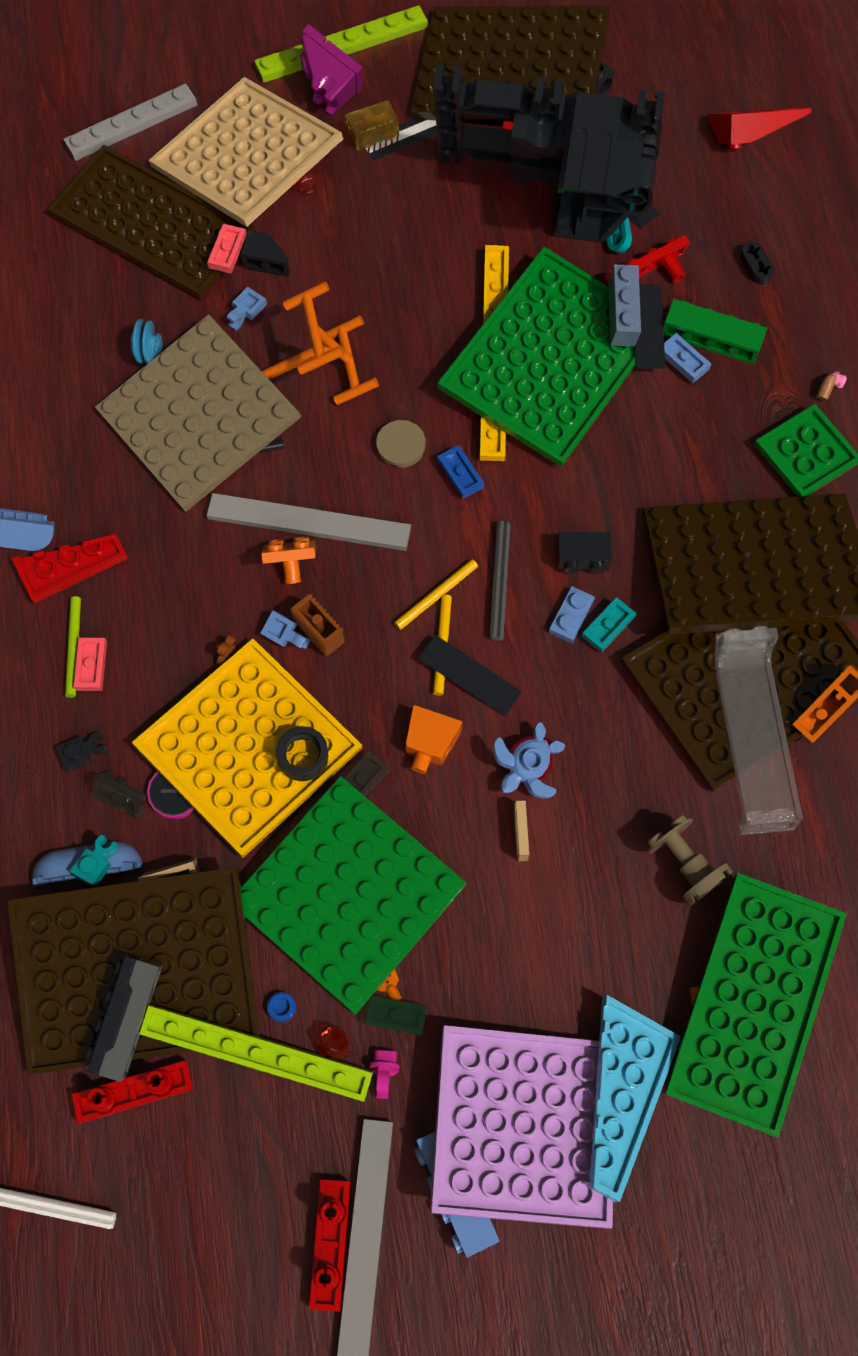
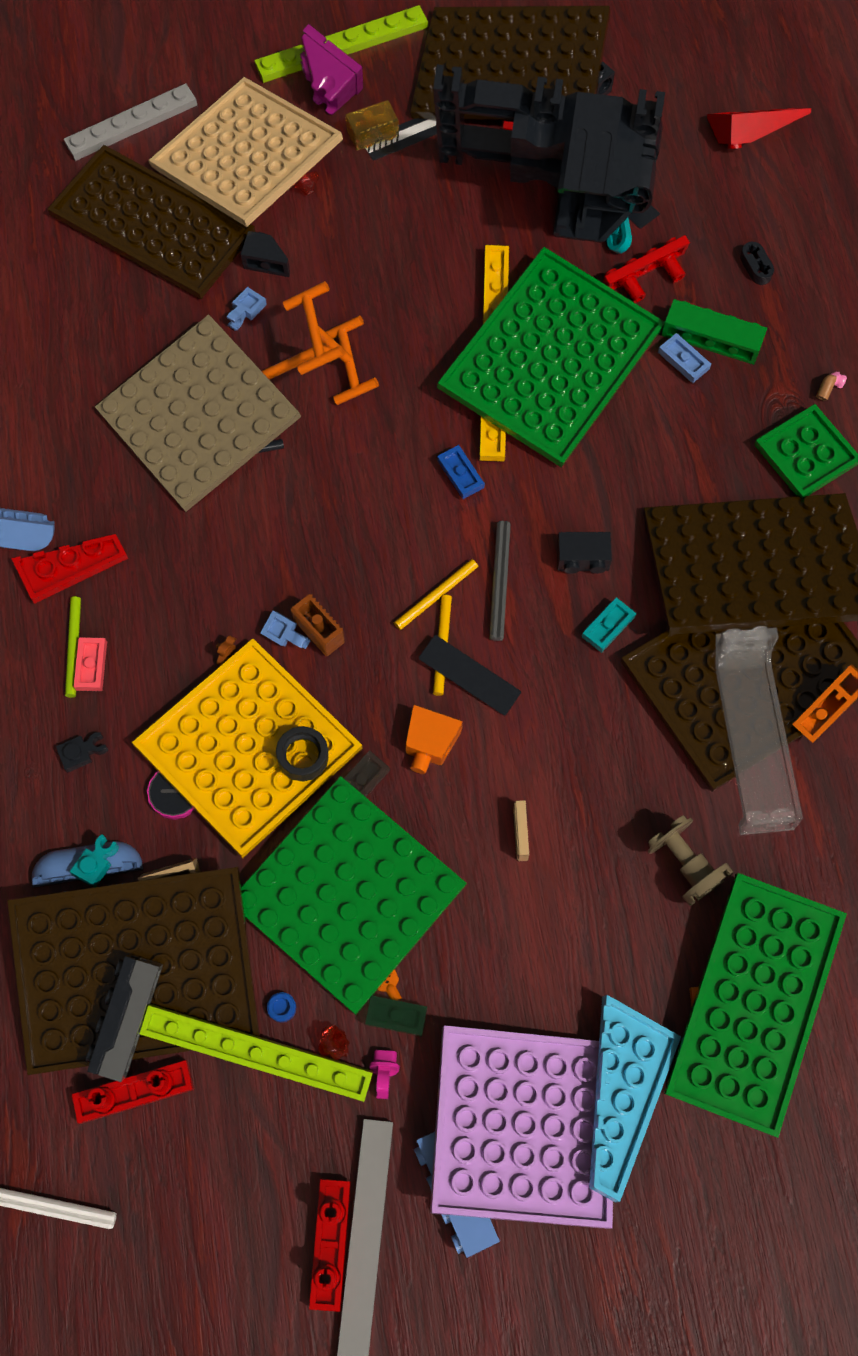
(118, 794): clear smoke plate -> none
(144, 342): dark azure piece -> none
(227, 248): coral plate -> none
(289, 554): orange plate -> none
(309, 522): light grey tile -> none
(401, 443): dark tan tile -> none
(528, 762): medium blue animal -> none
(571, 615): medium blue plate -> none
(624, 305): sand blue brick -> none
(650, 344): black sticker -> none

